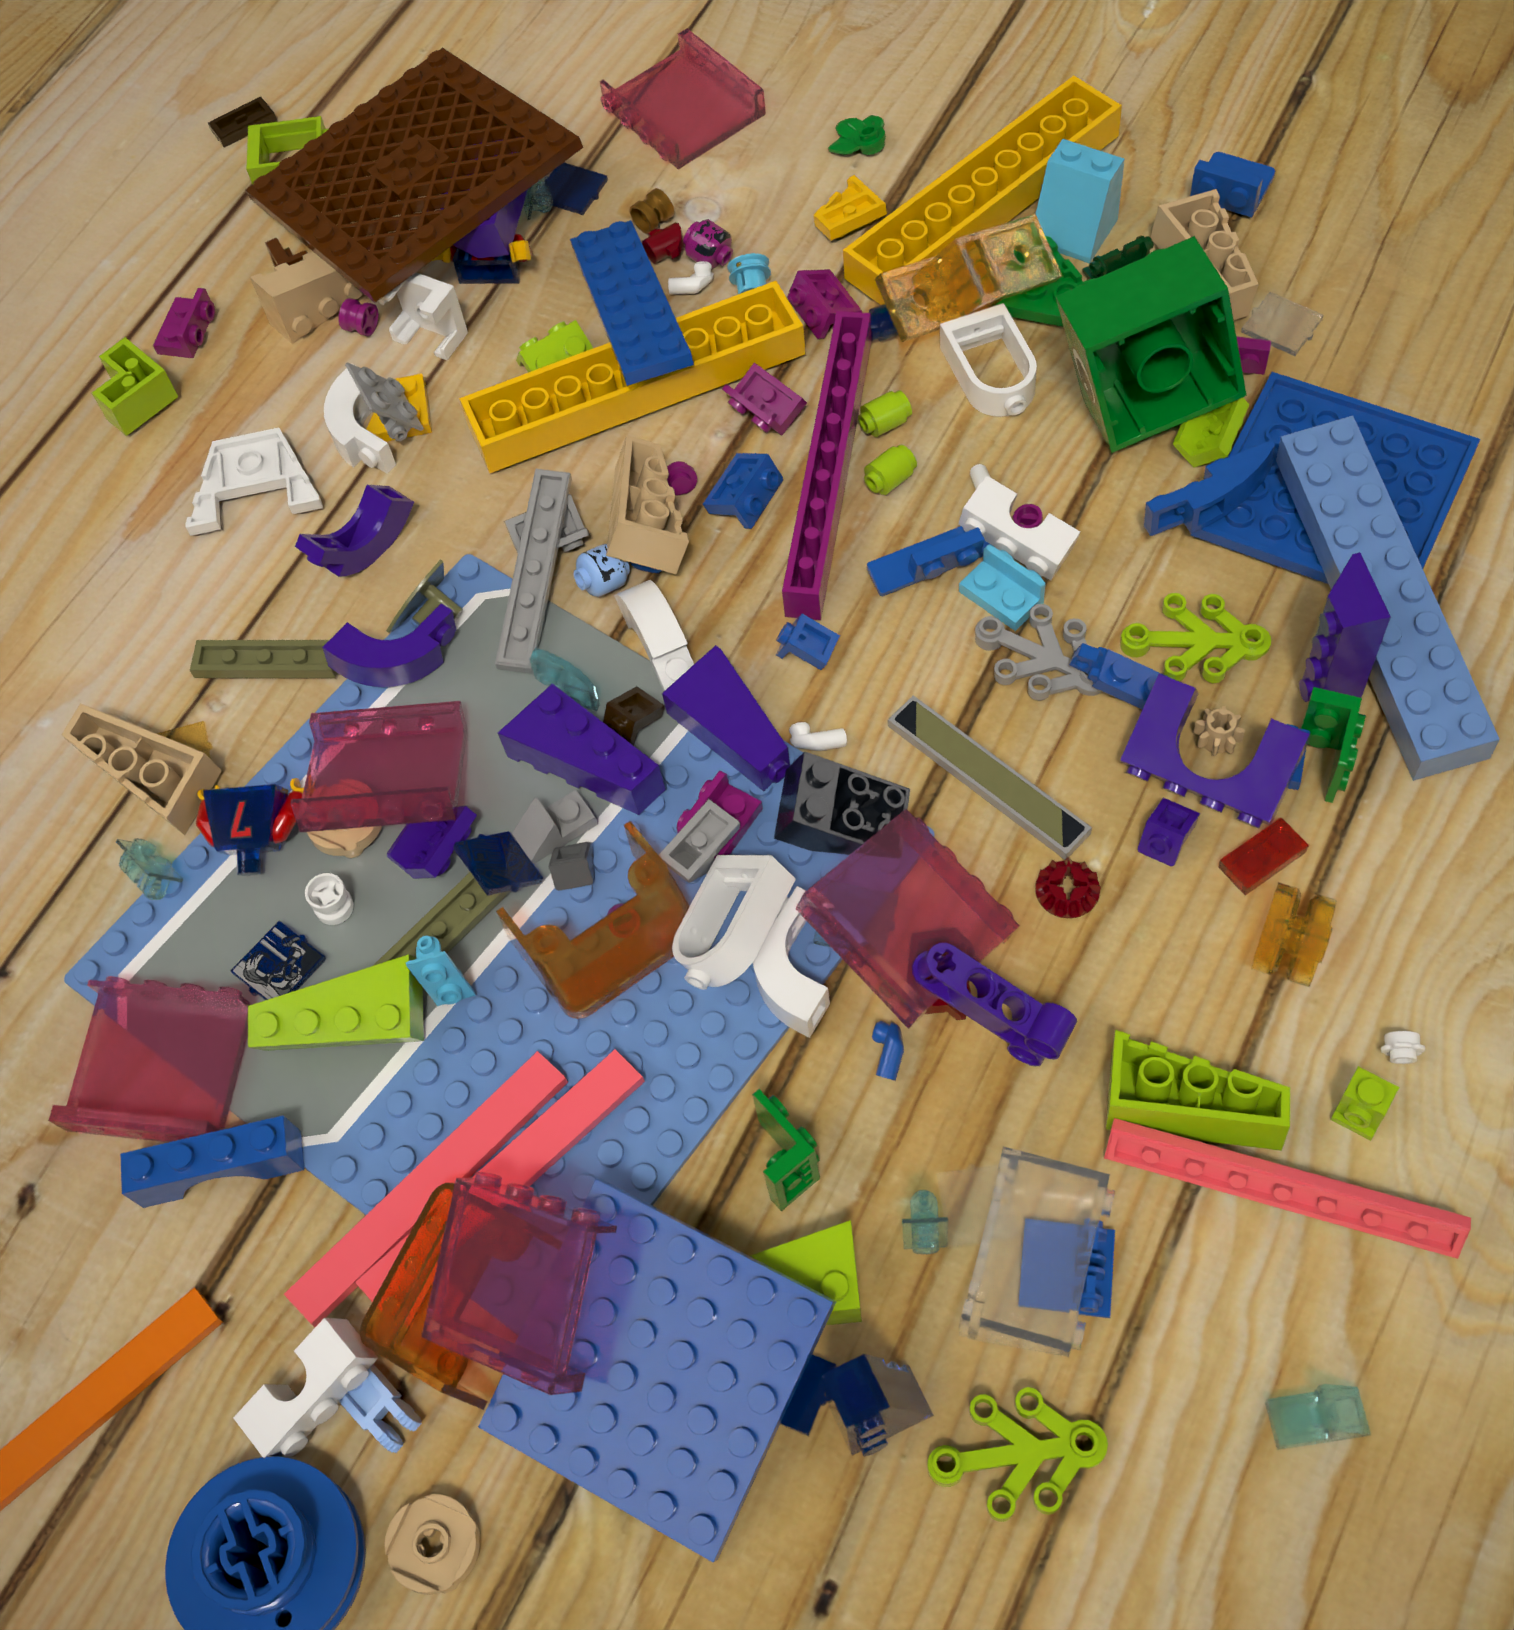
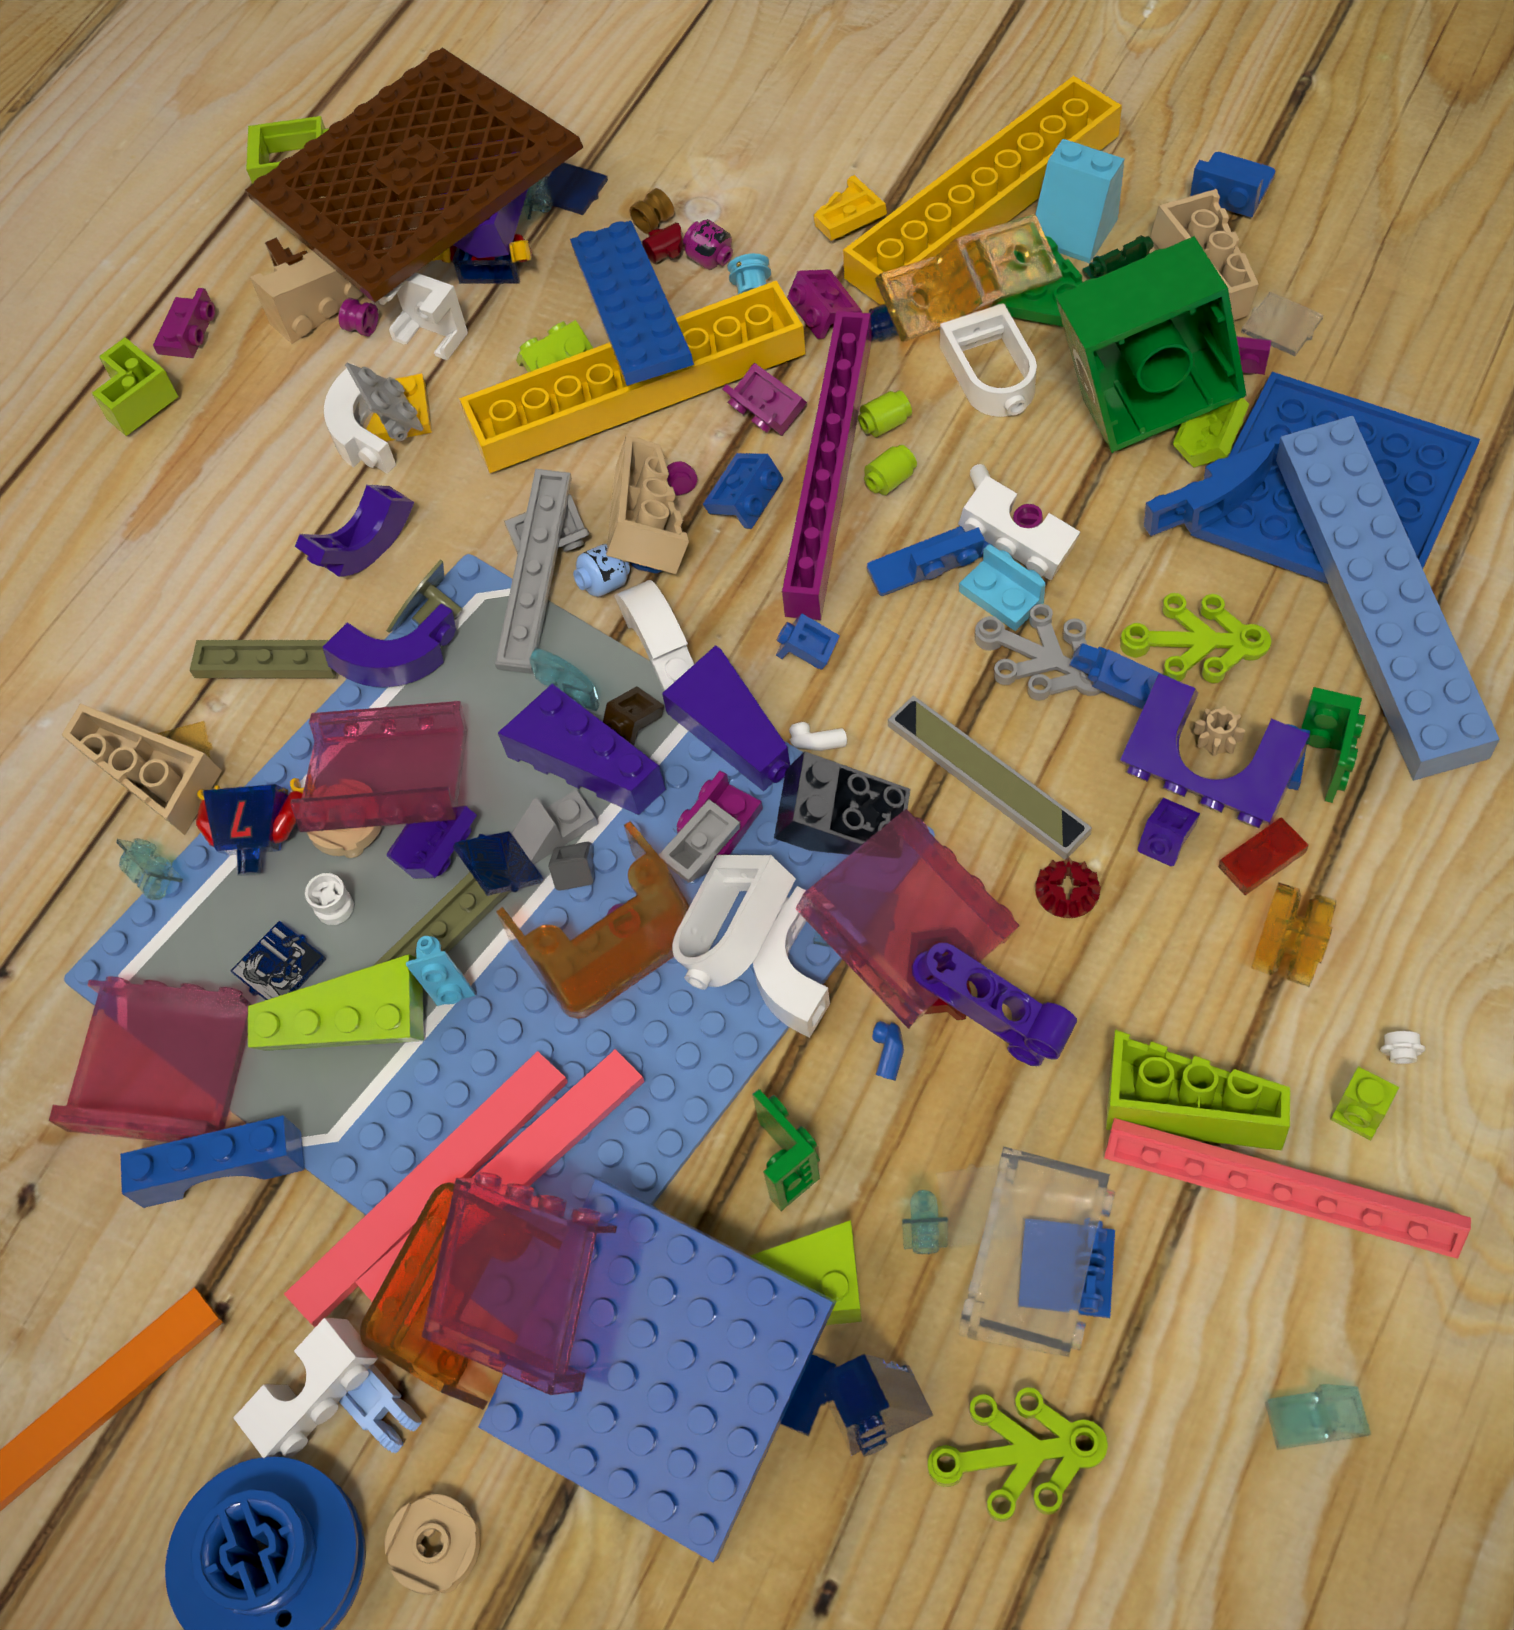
(234, 124): dark brown tile -> none
(248, 467): white wing -> none
(686, 101): clear pink panel -> none
(694, 283): white arm -> none
(859, 134): green plate -> none
(1347, 634): dark purple slope -> none

